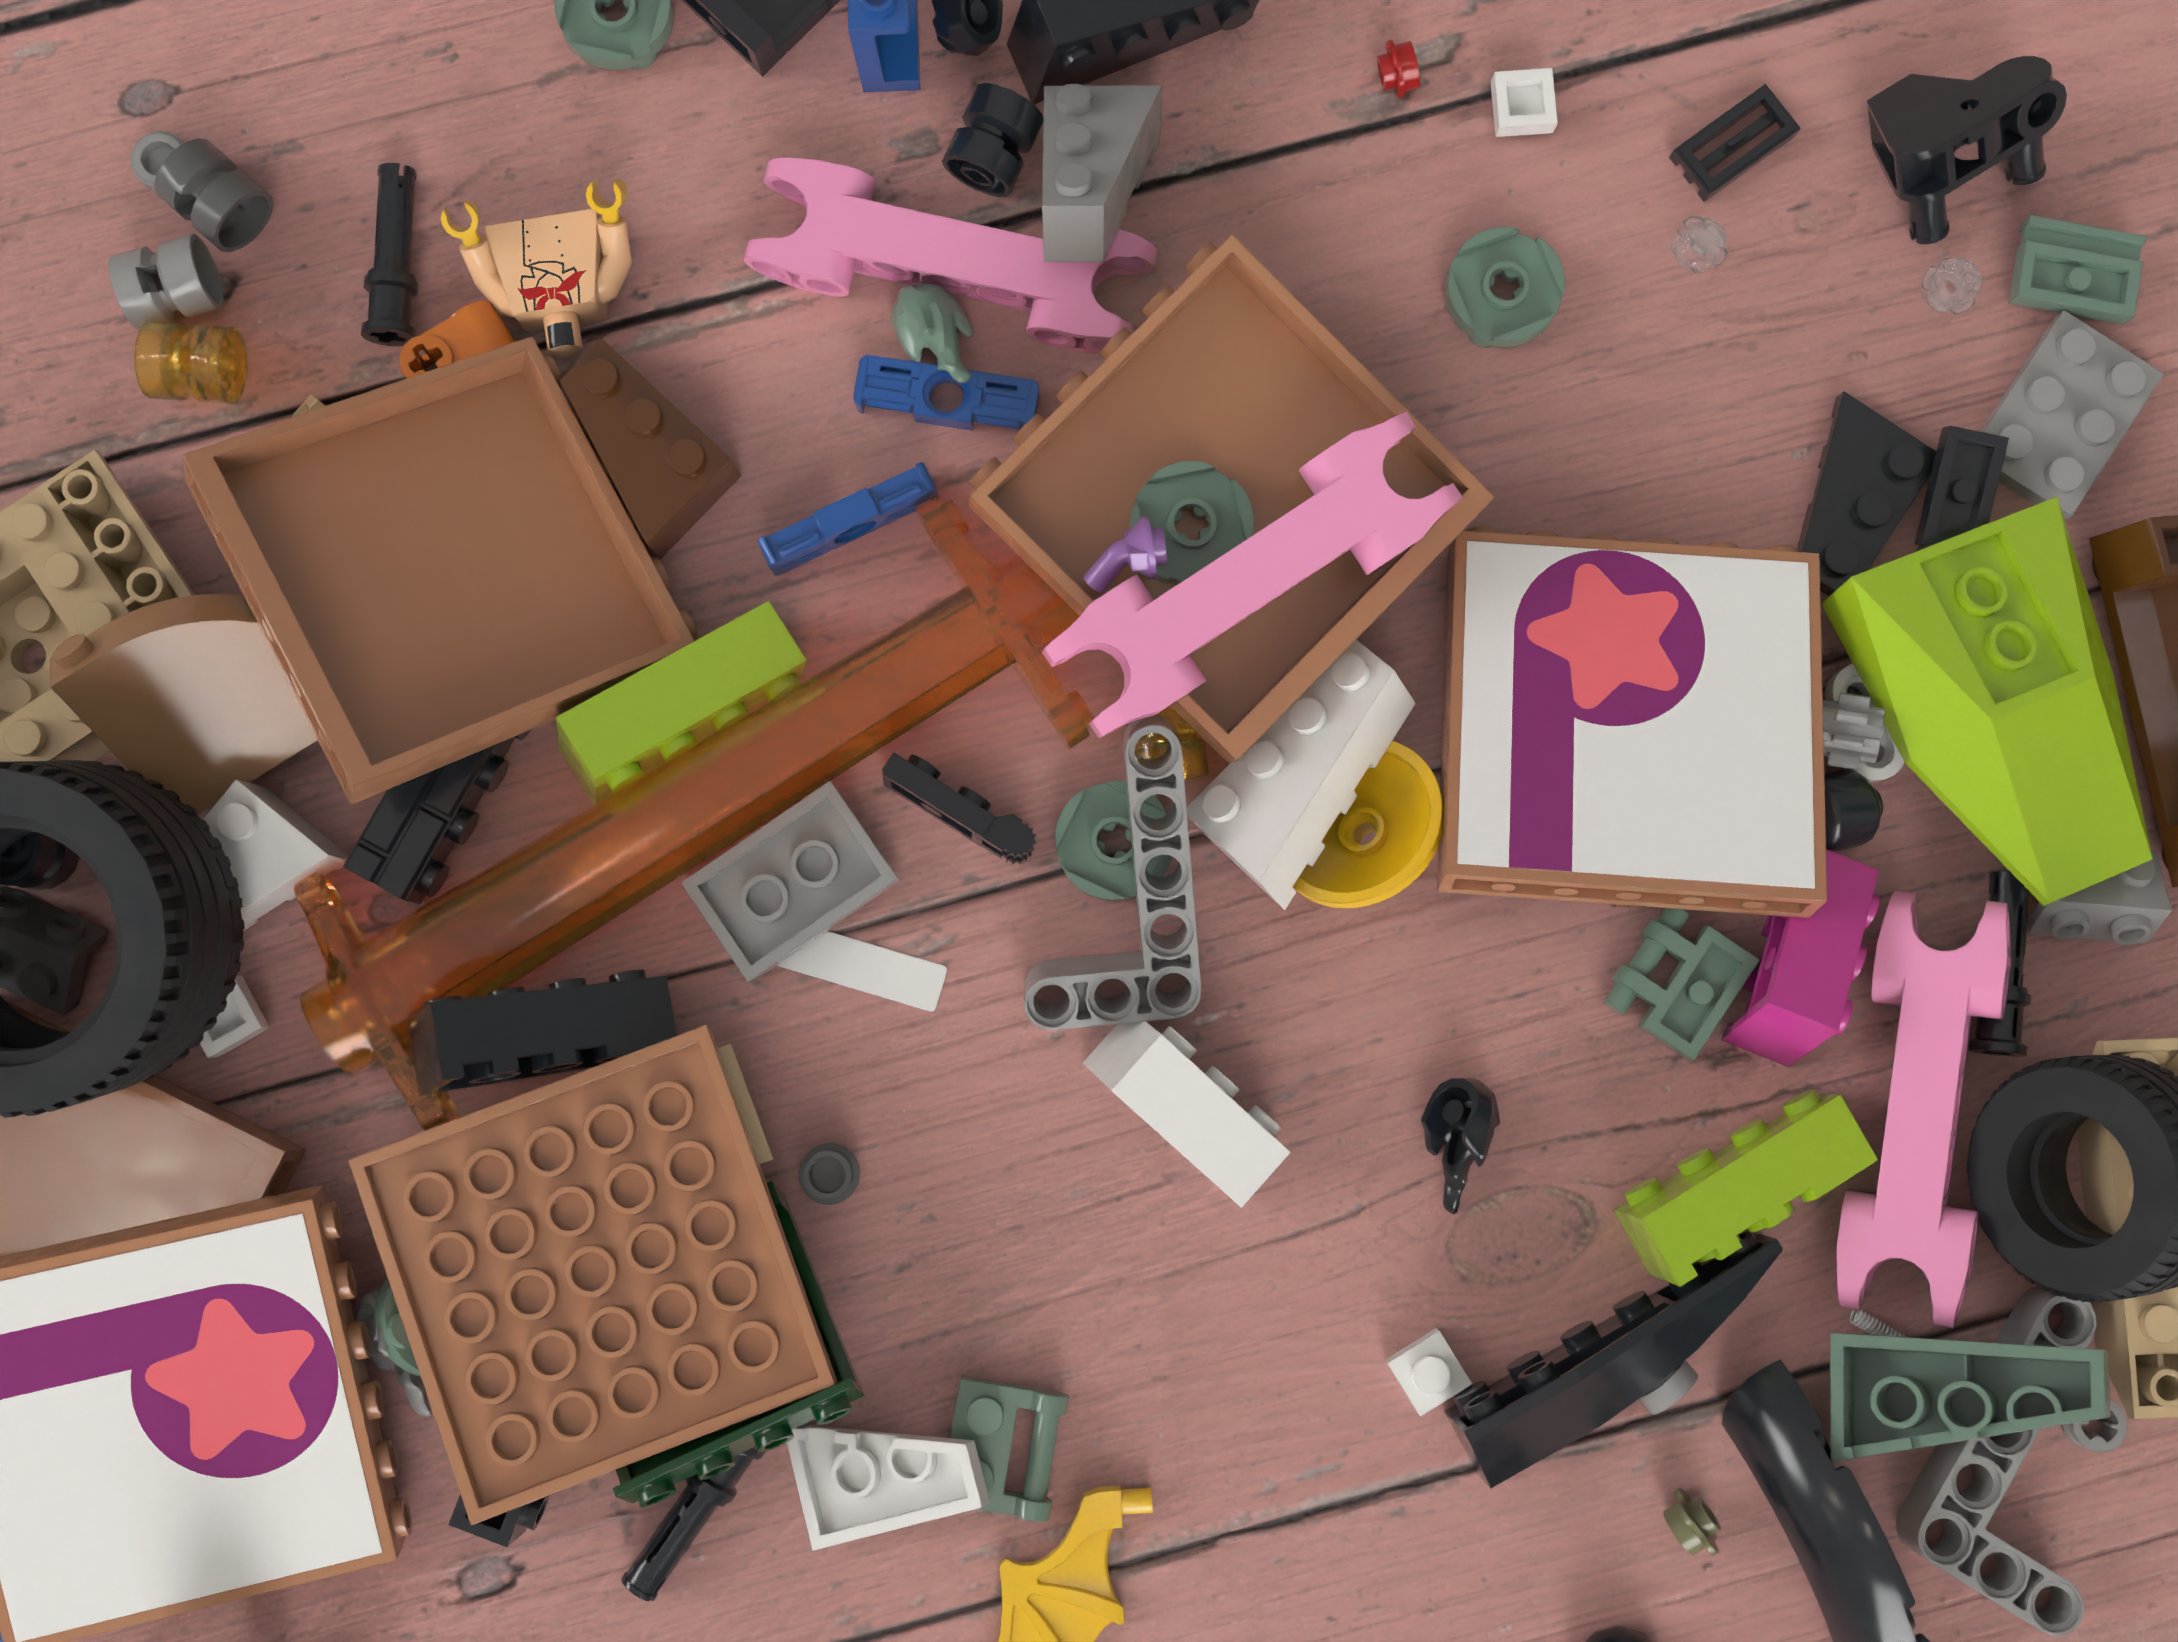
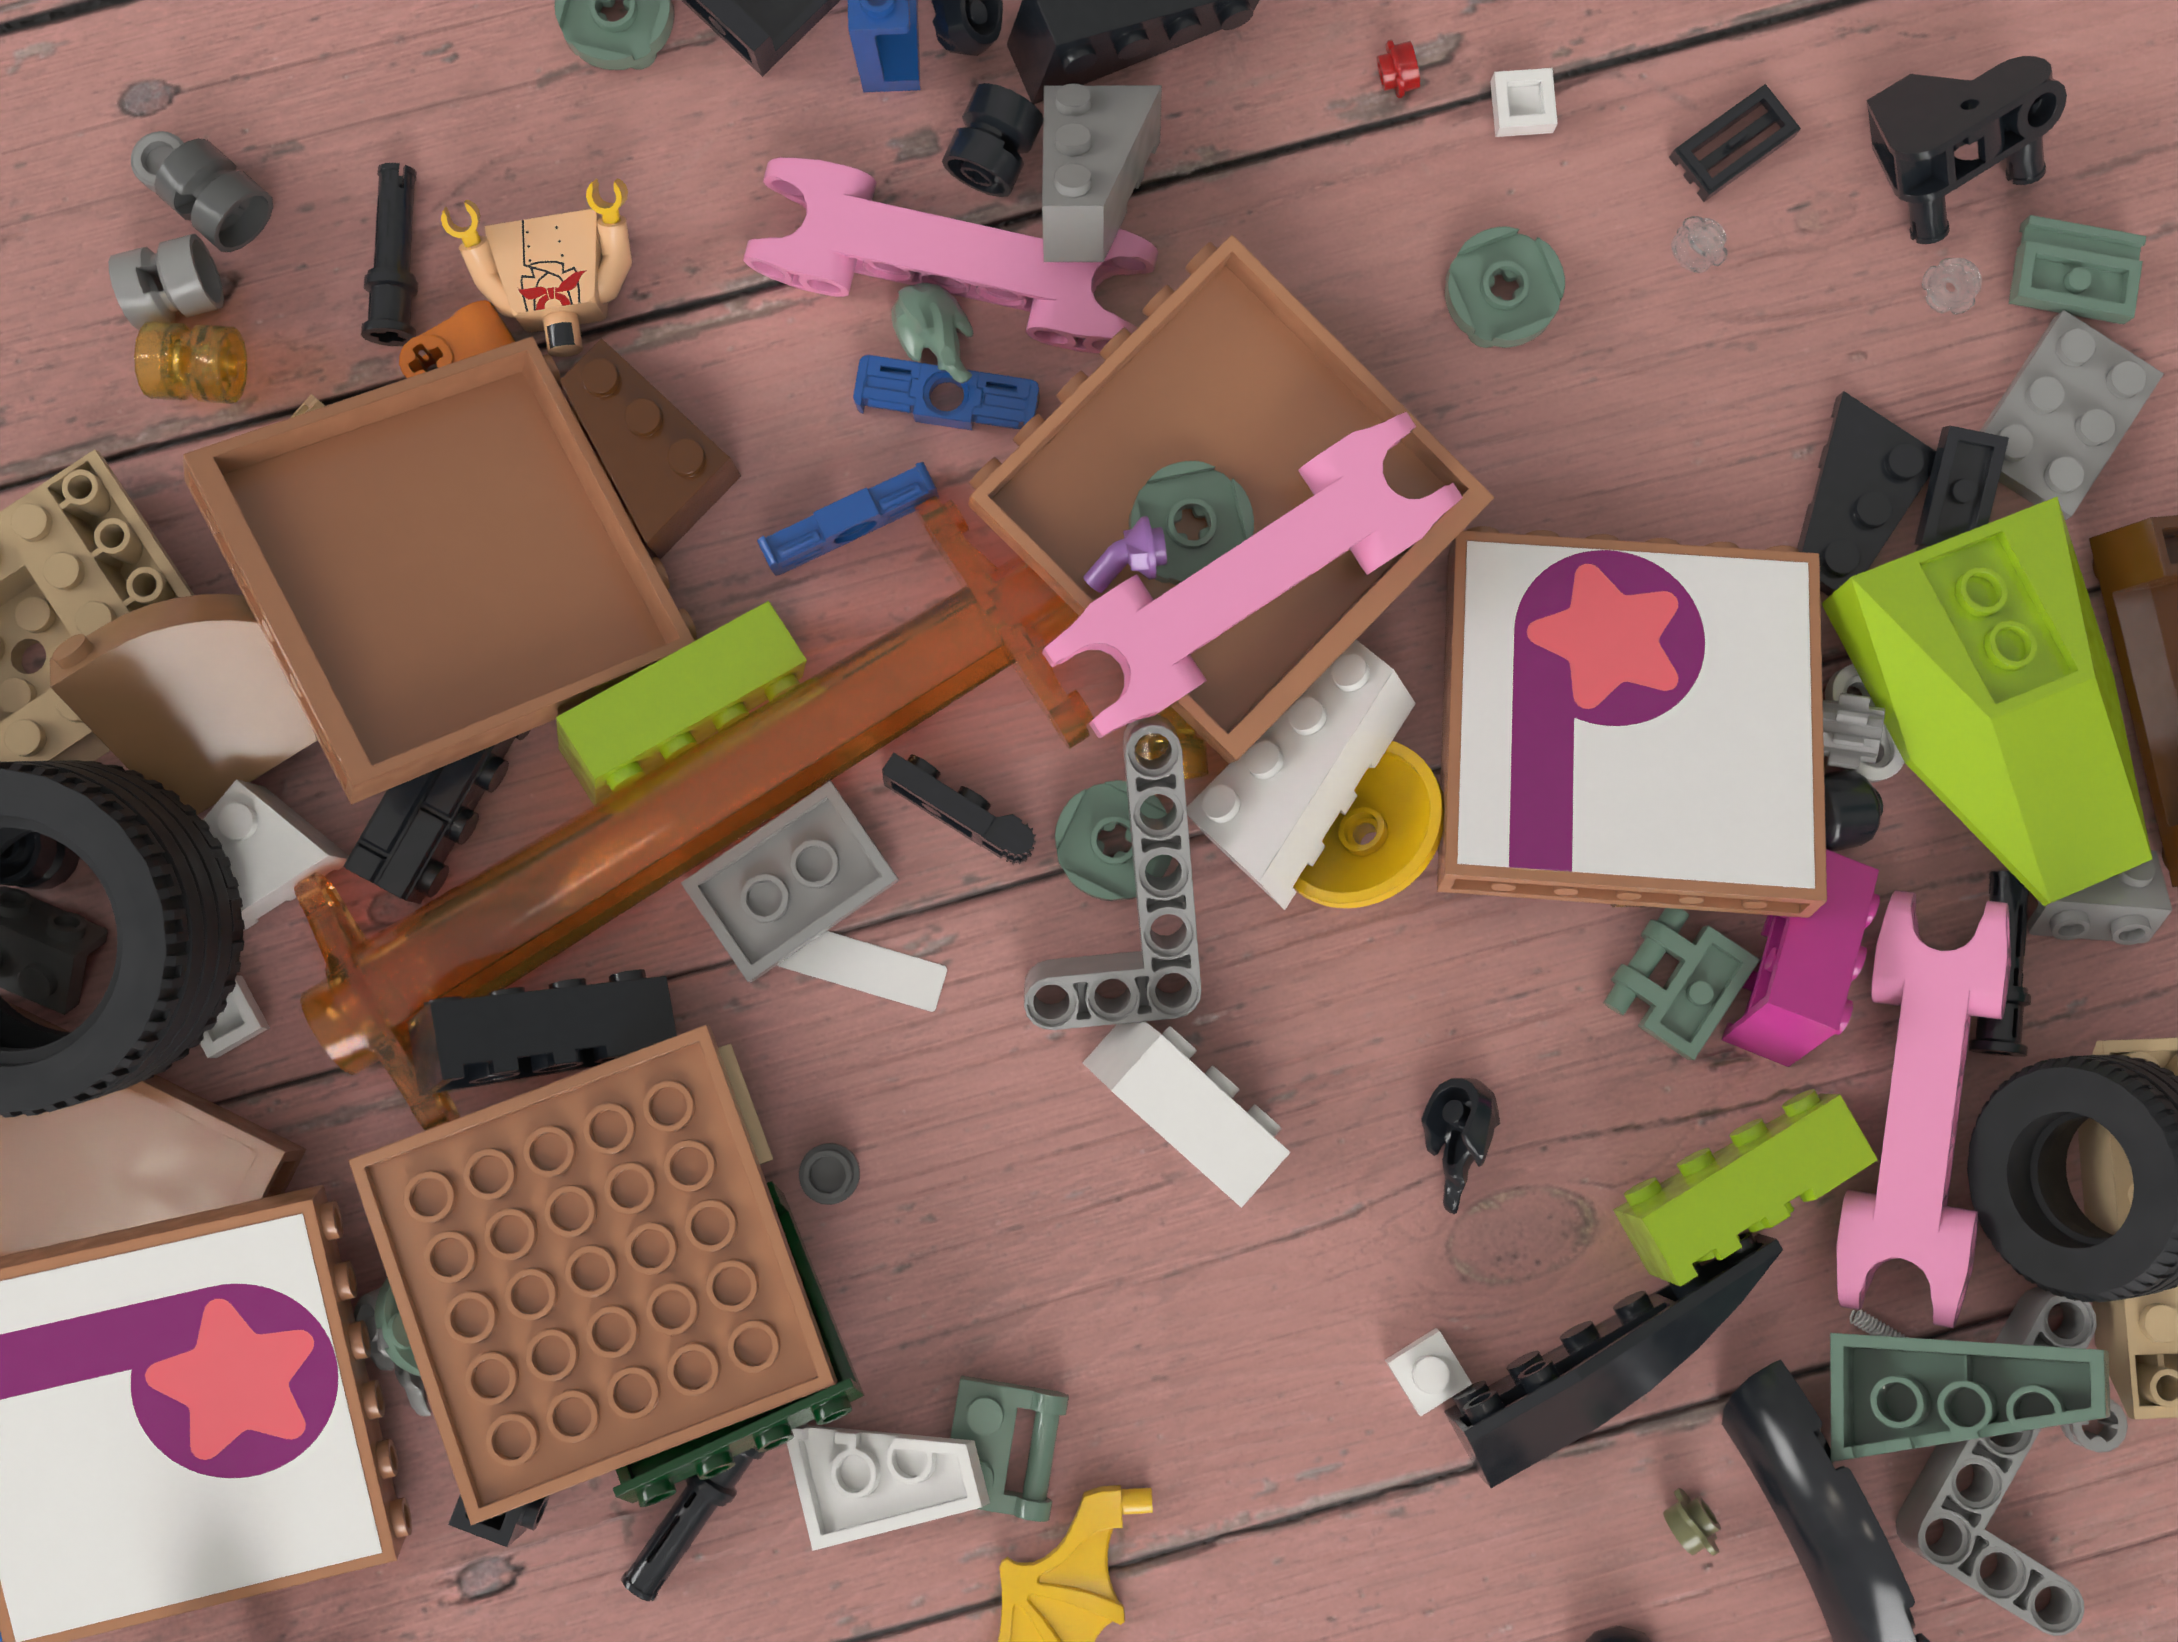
(1670, 1389): light grey tile -> none

